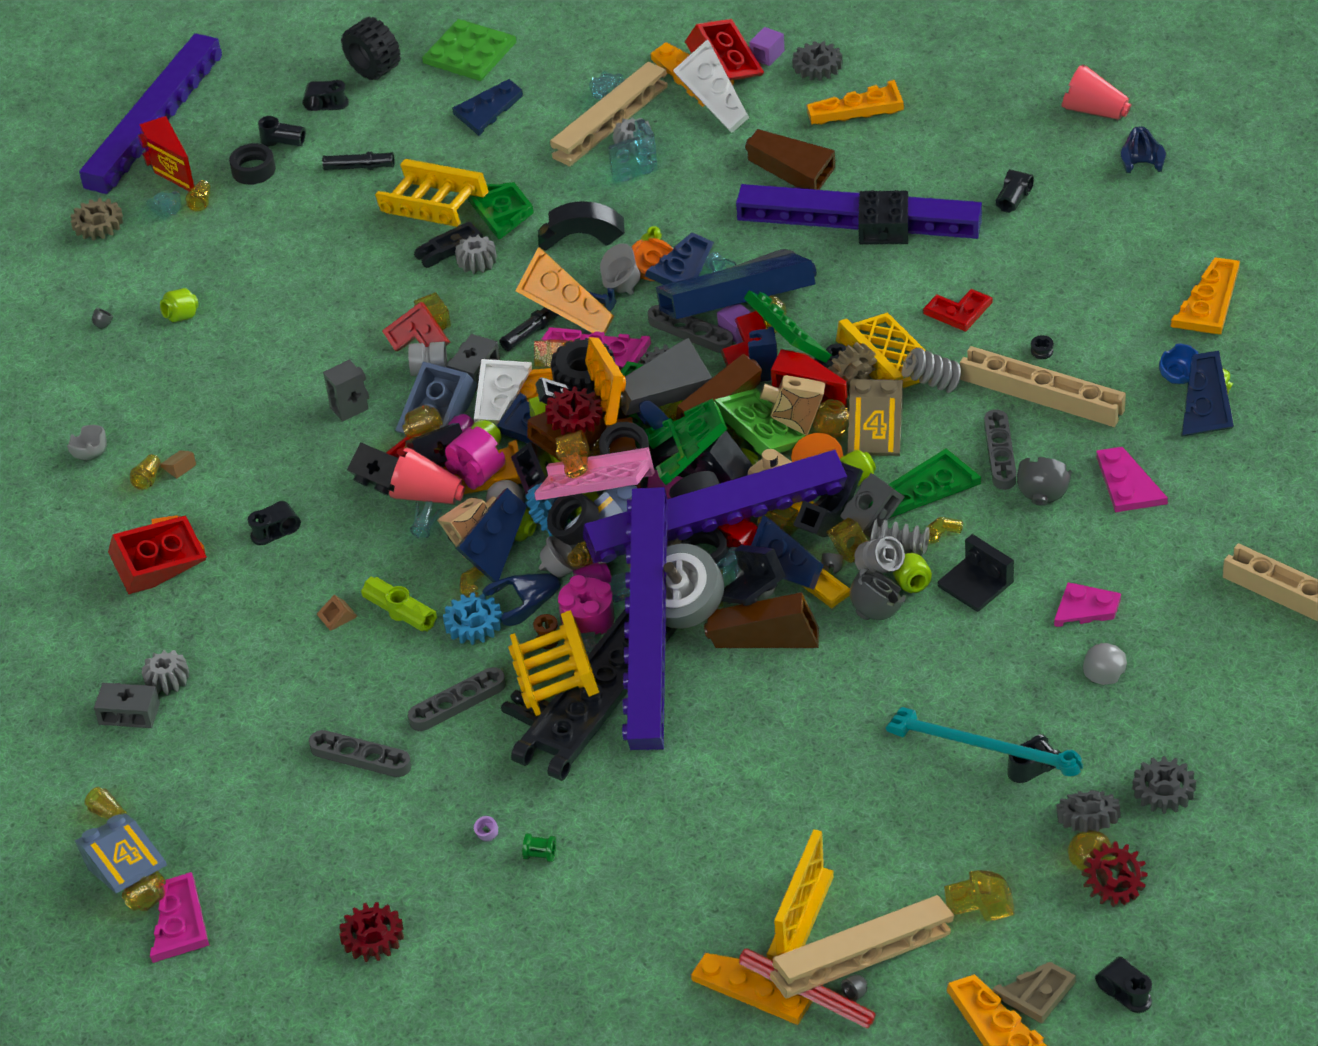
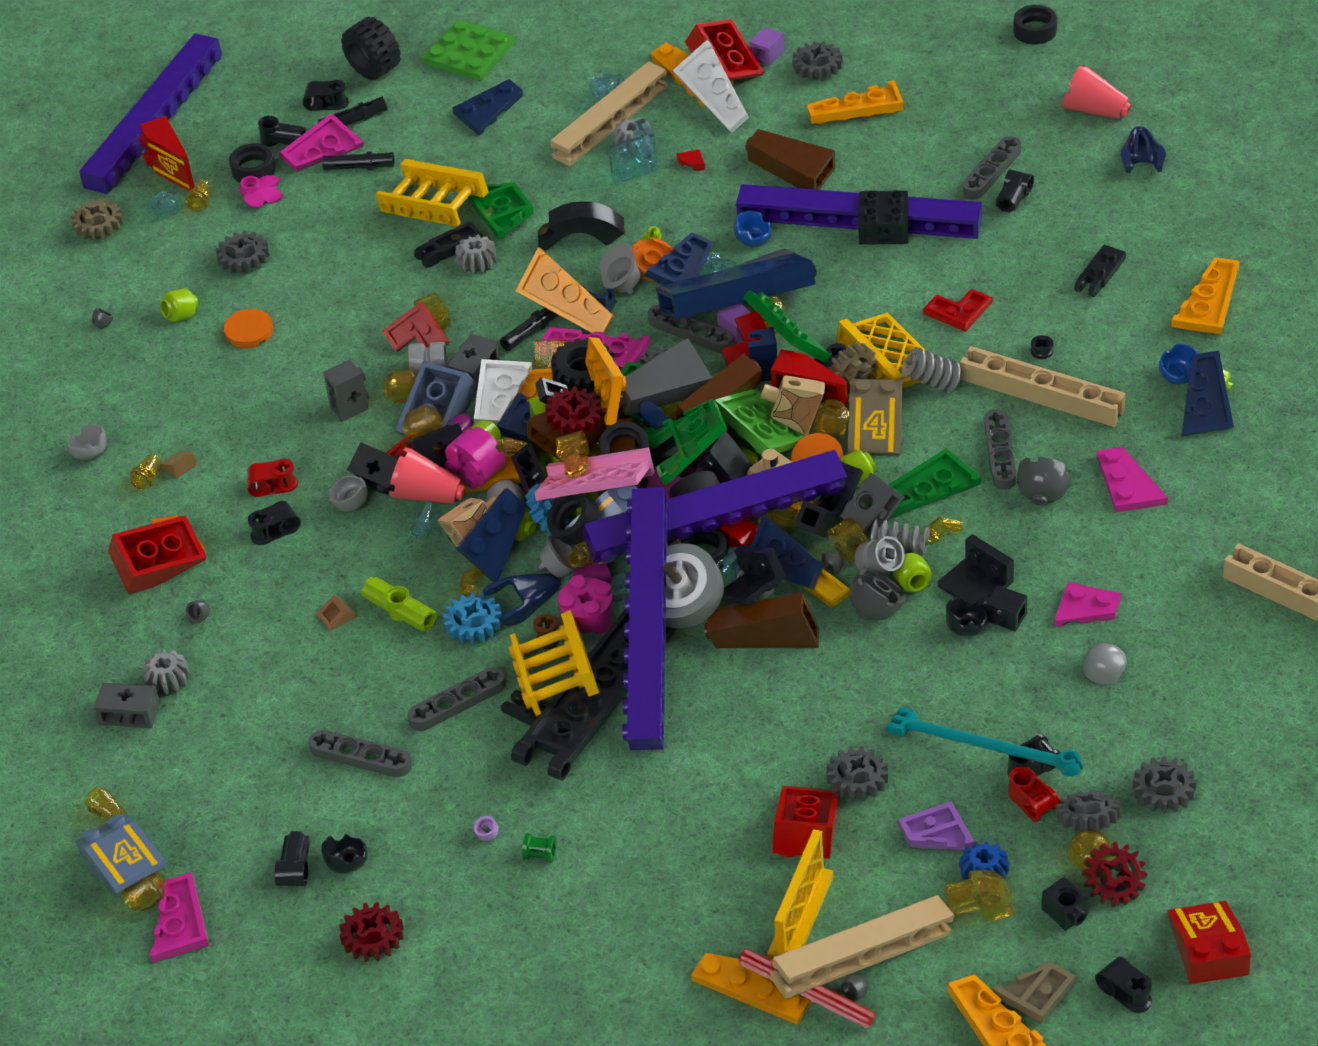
(194, 609): none -> dark grey hinge
(242, 252): none -> dark grey gear
(248, 328): none -> orange tile
(260, 190): none -> dark pink plate
(269, 478): none -> red piece
(293, 865): none -> black piece
(326, 138): none -> dark pink wing
(344, 854): none -> black hair
(348, 493): none -> light grey hair
(361, 111): none -> black pin
(398, 385): none -> clear yellow head
(509, 446): none -> clear yellow cone
(691, 159): none -> red tile
(751, 229): none -> blue hair
(798, 814): none -> red slope
(859, 773): none -> dark grey gear
(936, 829): none -> medium lavender wing
(965, 618): none -> black hair
(984, 858): none -> blue gear
(987, 165): none -> dark grey beam
(1005, 608): none -> black brick
(1031, 793): none -> red piece
(1035, 35): none -> black tyre
(1065, 904): none -> black brick
(1100, 269): none -> black hinge
(1210, 942): none -> red slope

